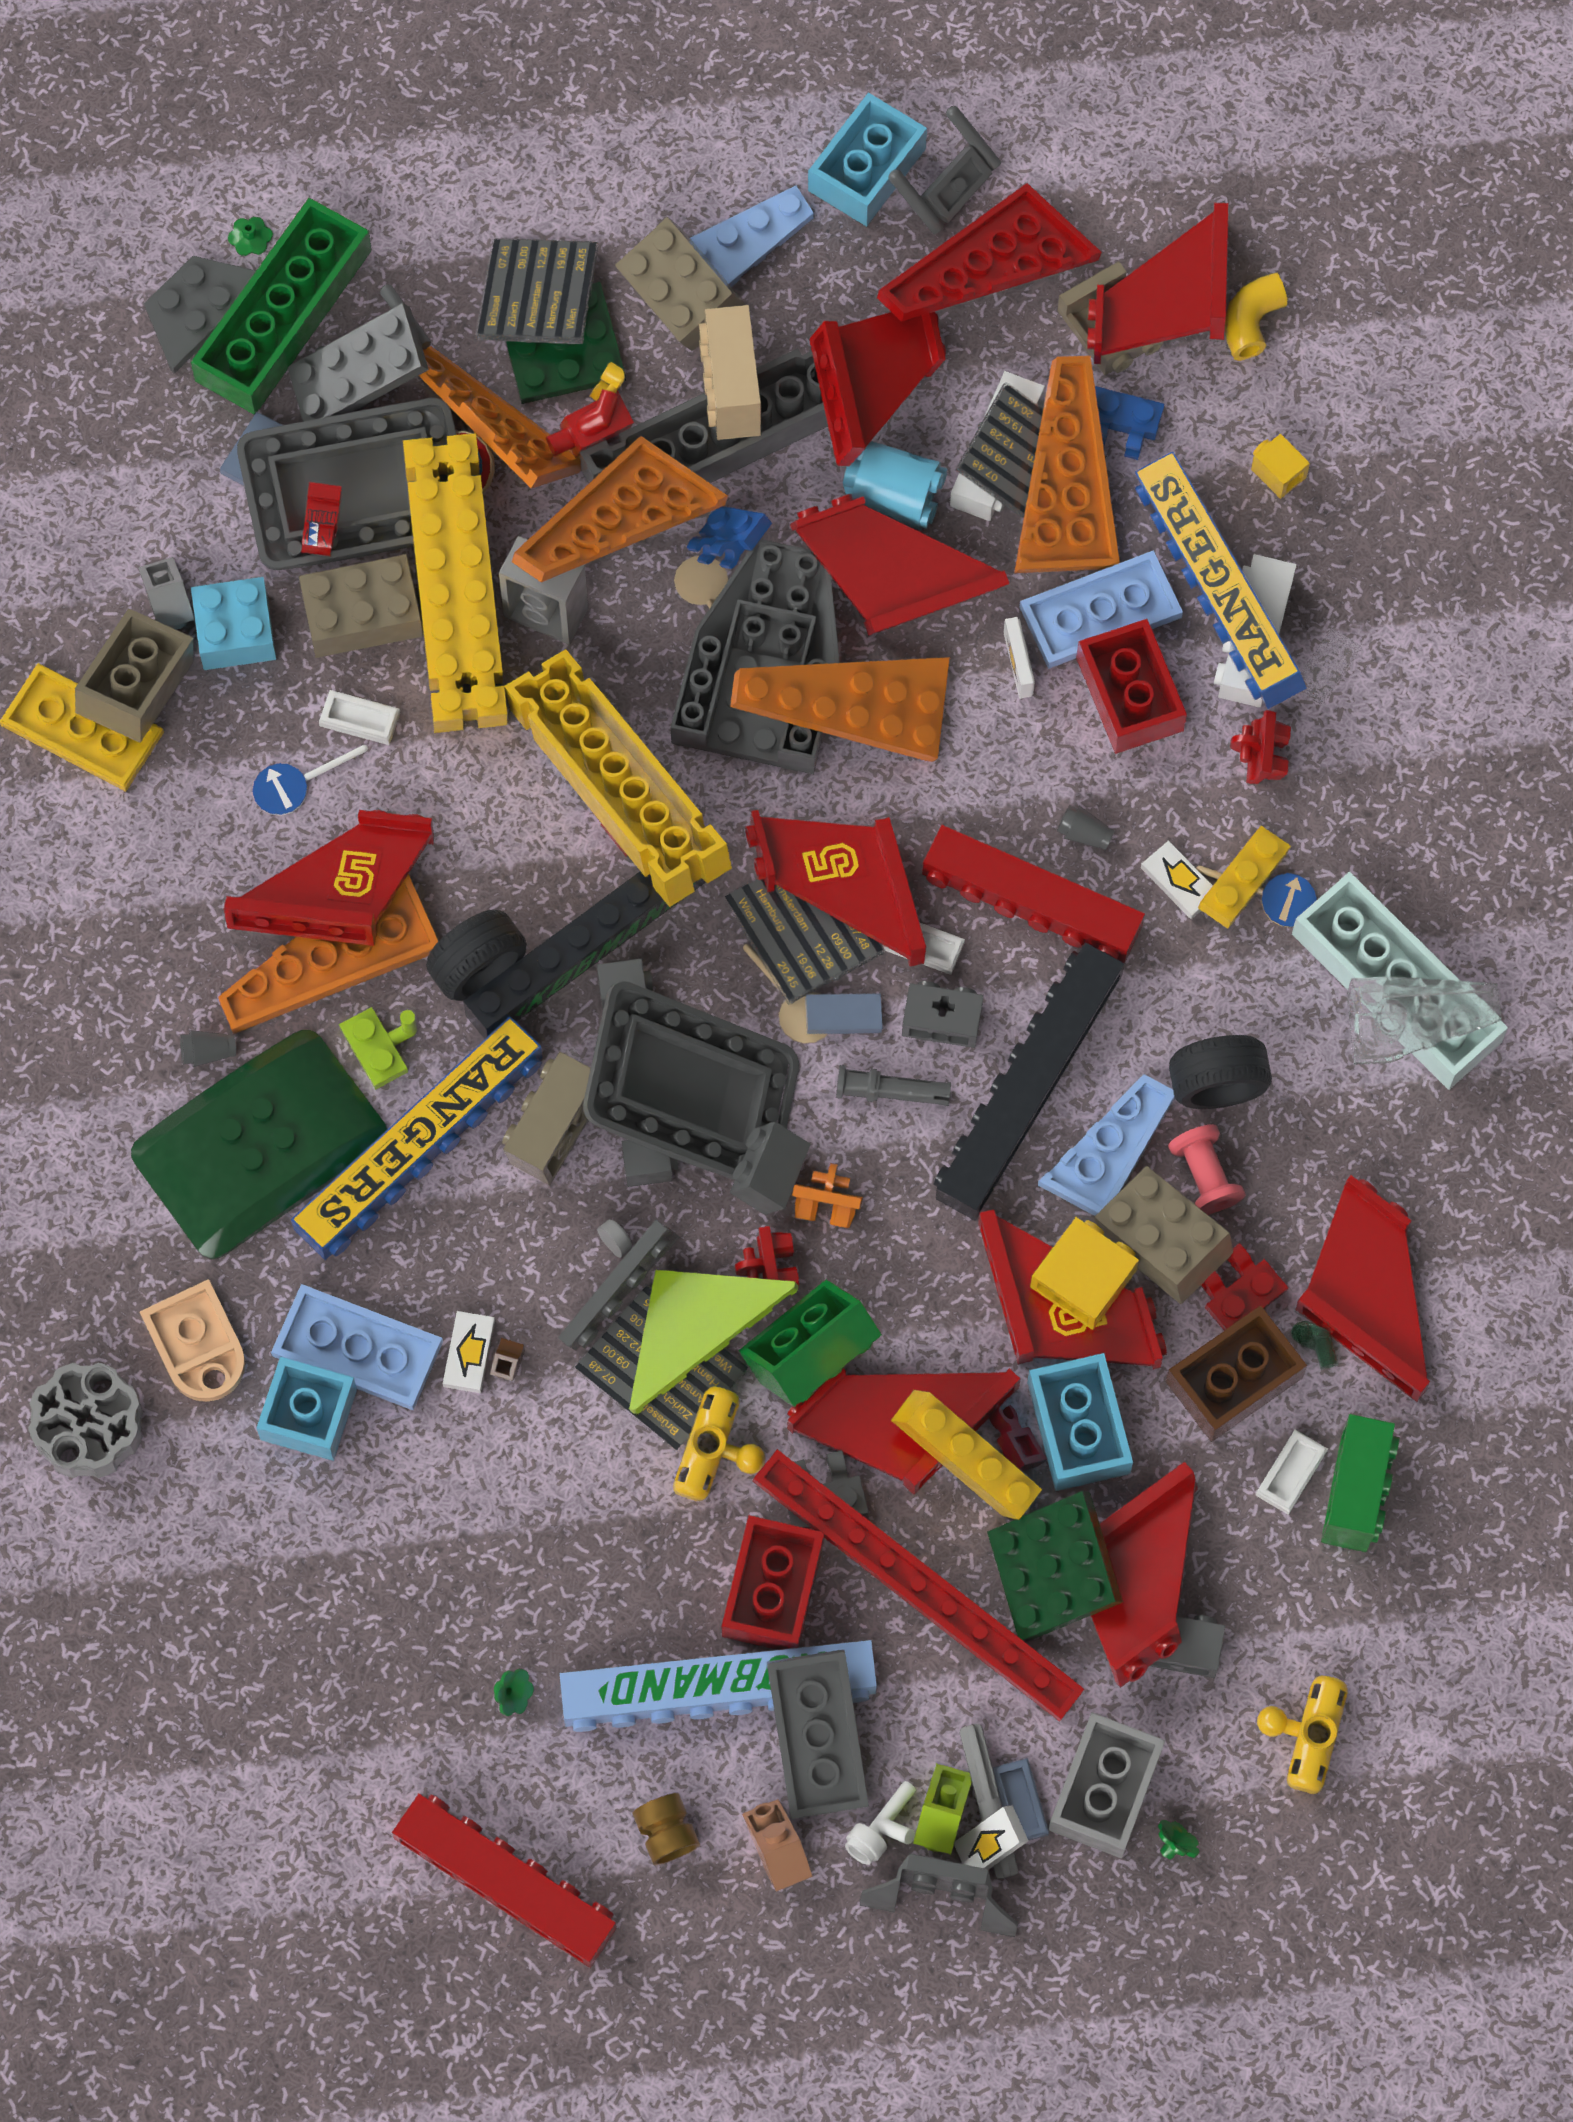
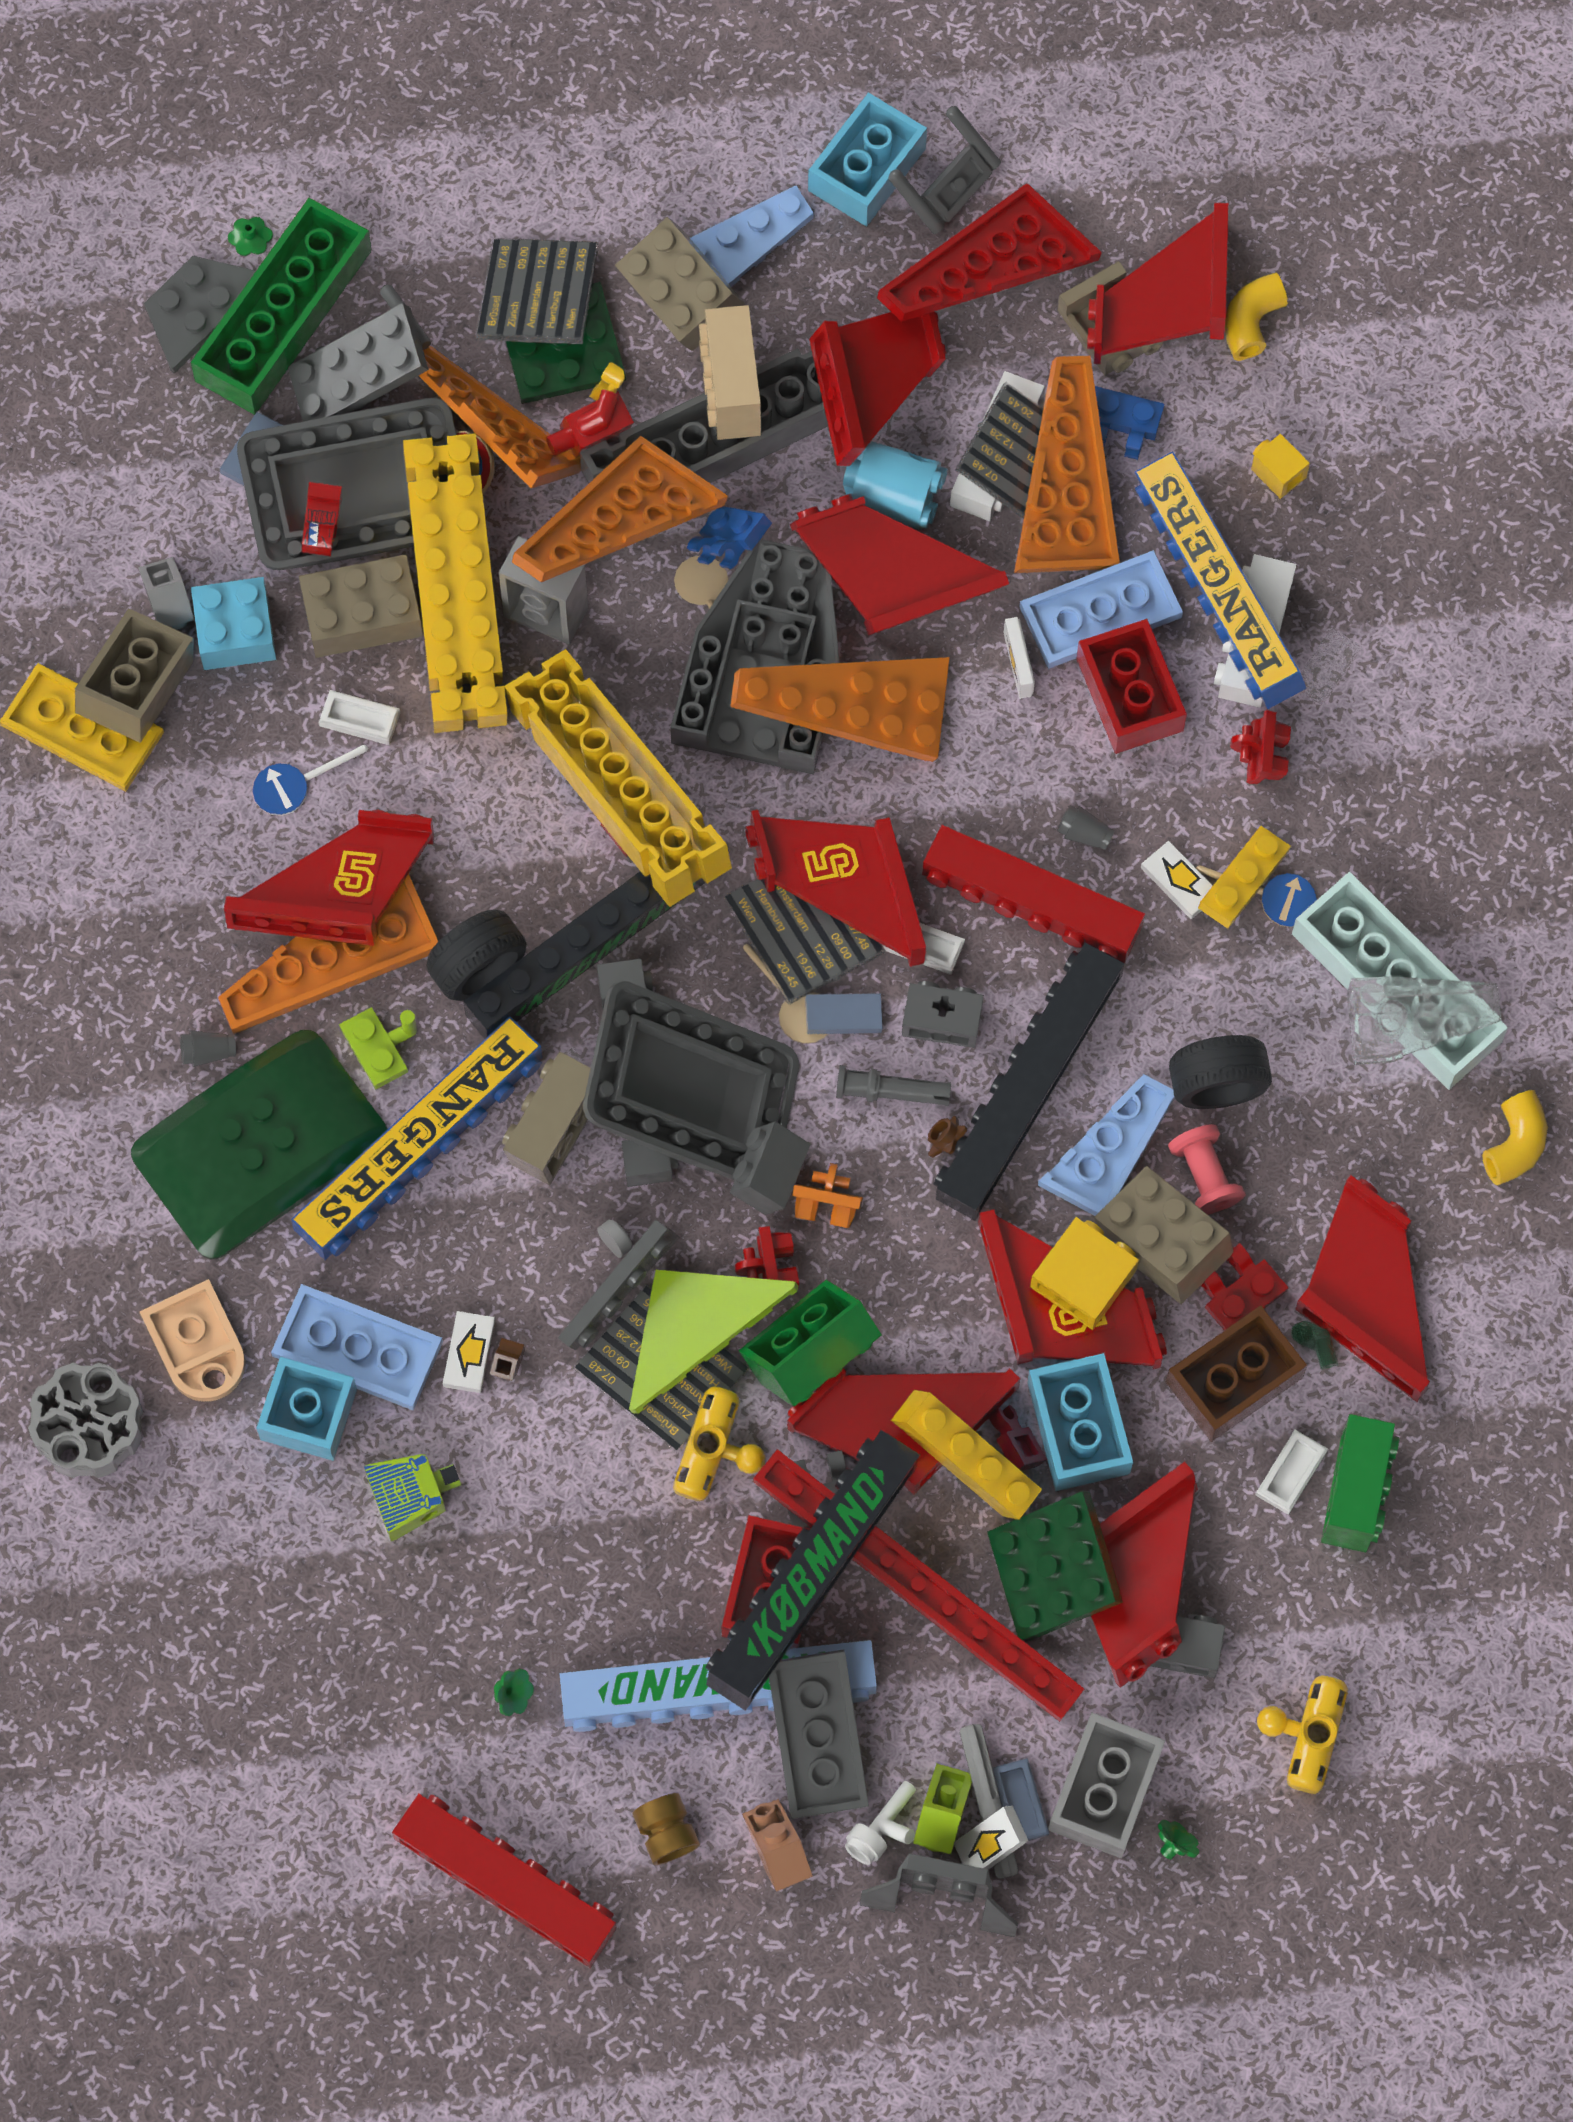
(409, 1491): none -> torso
(812, 1569): none -> black brick
(945, 1135): none -> reddish brown plate
(1525, 1140): none -> yellow cylinder

